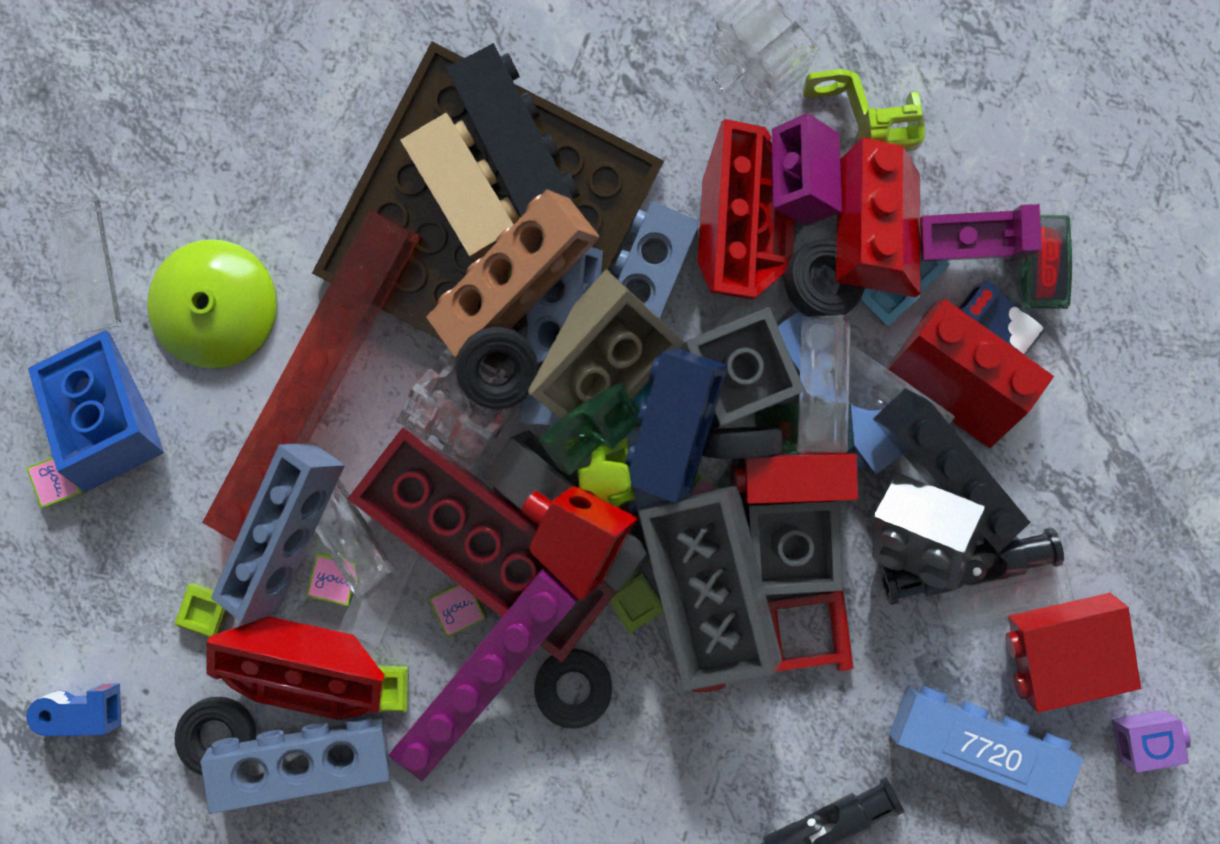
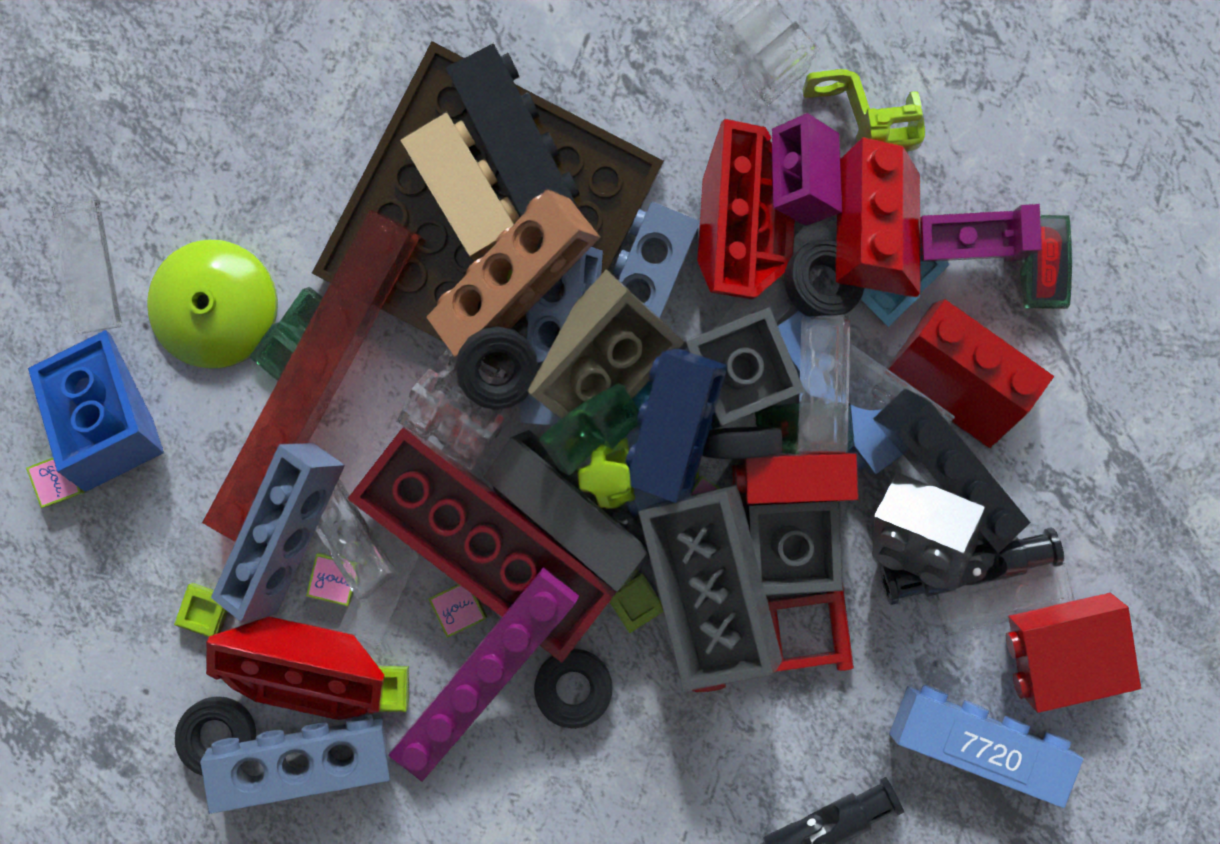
(73, 715): blue leg -> none
(283, 337): none -> clear green slope
(577, 537): red torso -> none
(1002, 317): leg -> none
(1151, 741): medium lavender brick -> none

